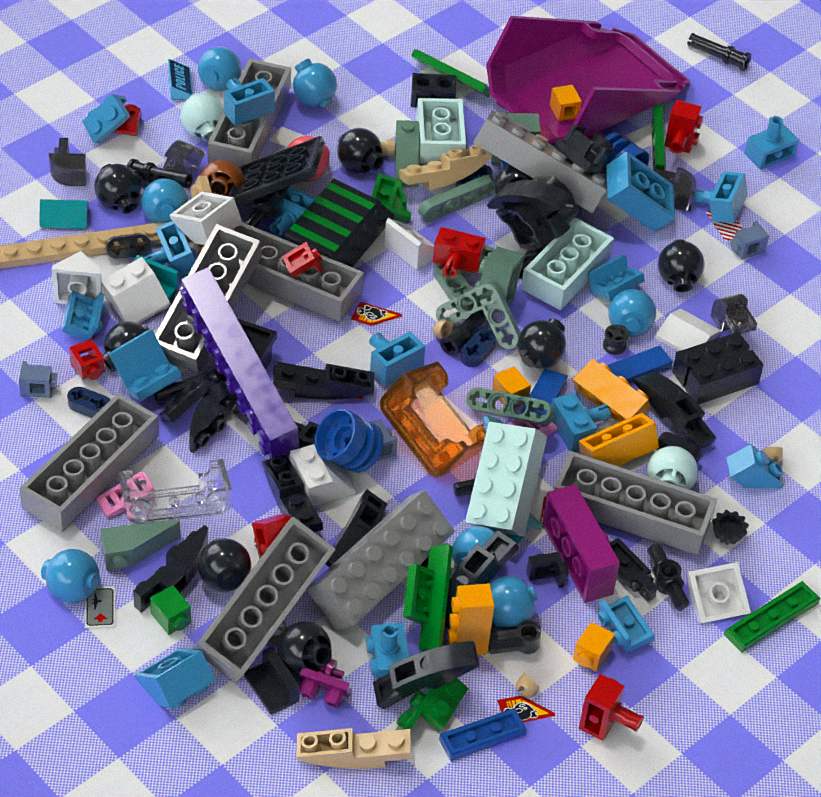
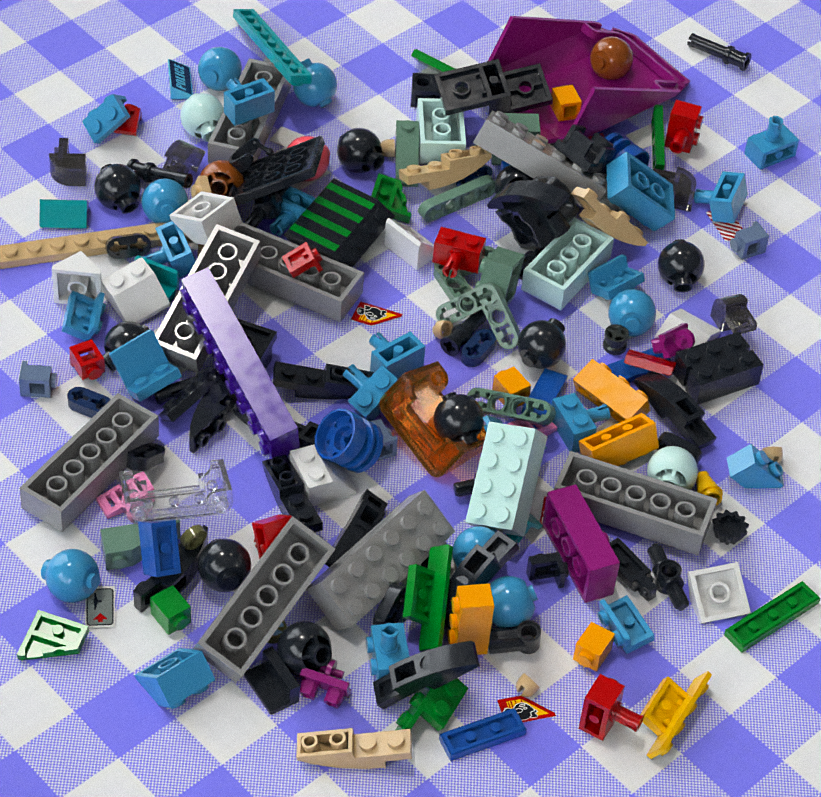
(52, 637): none -> wing
(145, 457): none -> black beam
(159, 547): none -> blue panel
(193, 537): none -> olive tile
(243, 156): none -> black helmet
(272, 47): none -> teal plate
(370, 390): none -> dark azure brick
(391, 606): none -> black beam
(459, 418): none -> black brick
(492, 88): none -> black bracket
(606, 220): none -> tan slope
(611, 58): none -> dark orange brick
(650, 362): none -> tile
(668, 710): none -> yellow bracket
(673, 341): none -> magenta hips
(708, 486): none -> yellow cone

